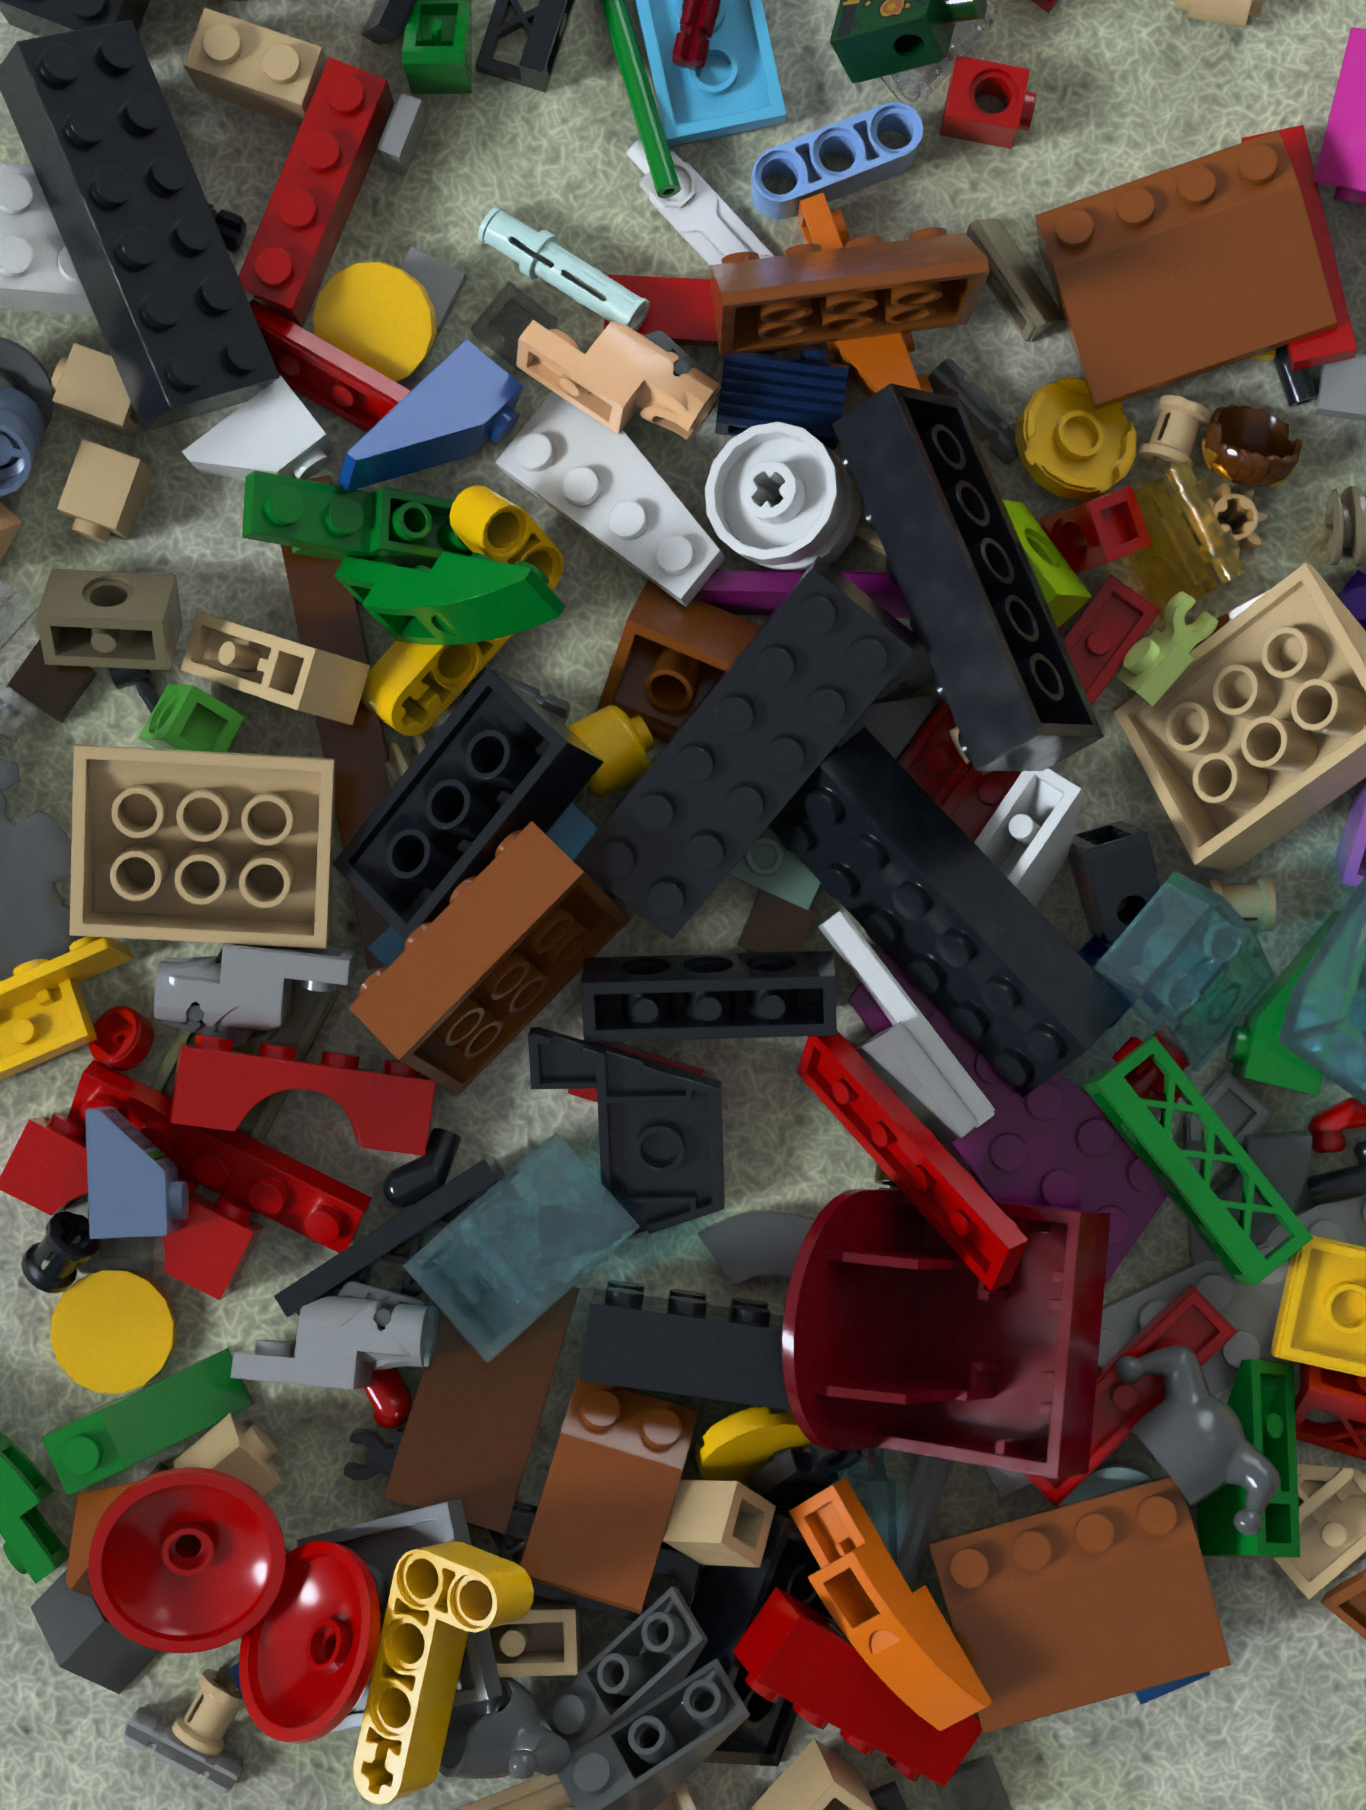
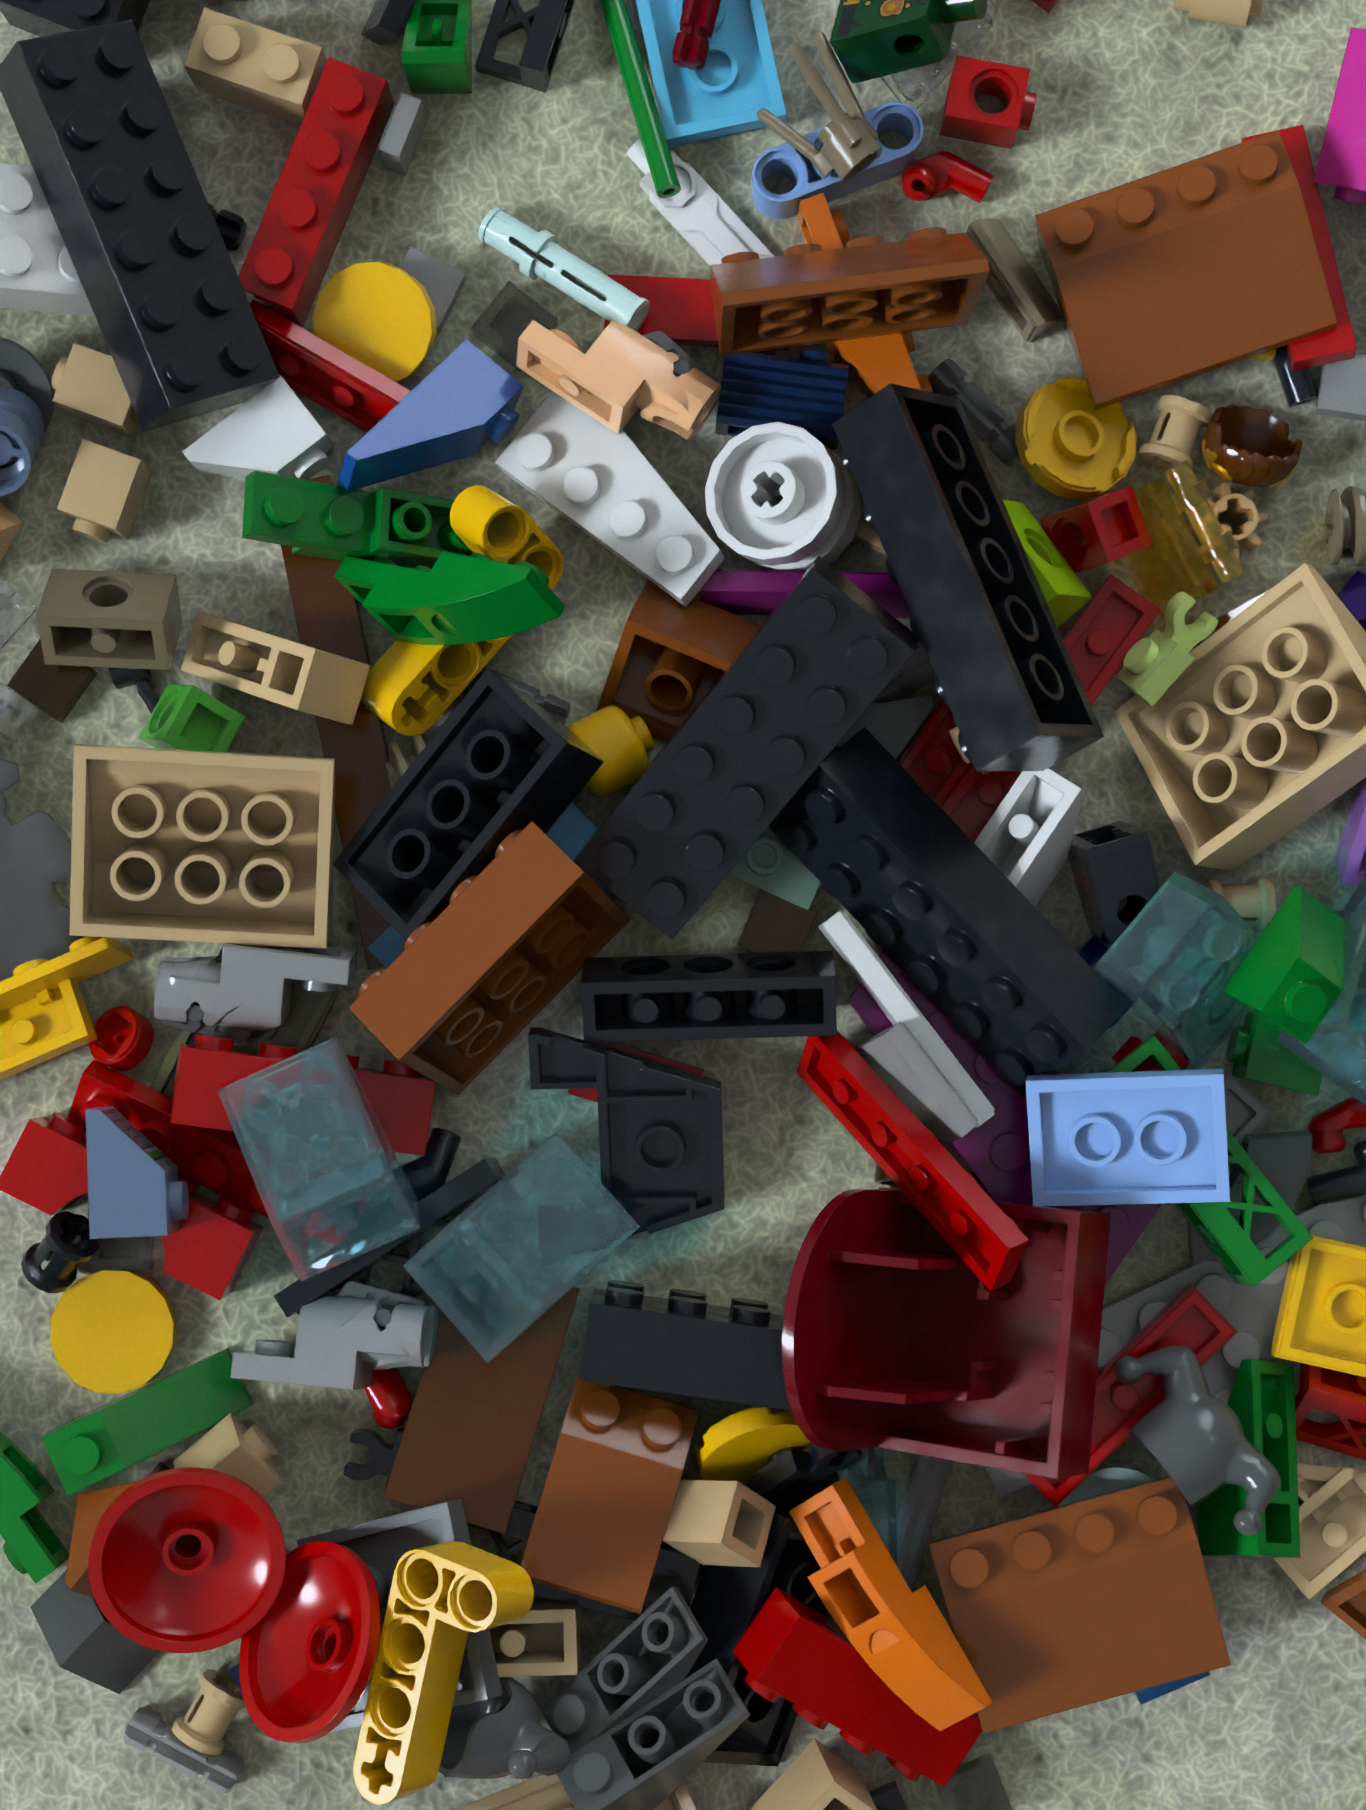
(320, 1159): none -> clear light blue slope
(756, 1243): dark grey tile -> none
(849, 138): none -> dark tan plant
(944, 173): none -> red arm
(1128, 1138): none -> light blue plate
(1293, 967): none -> green slope

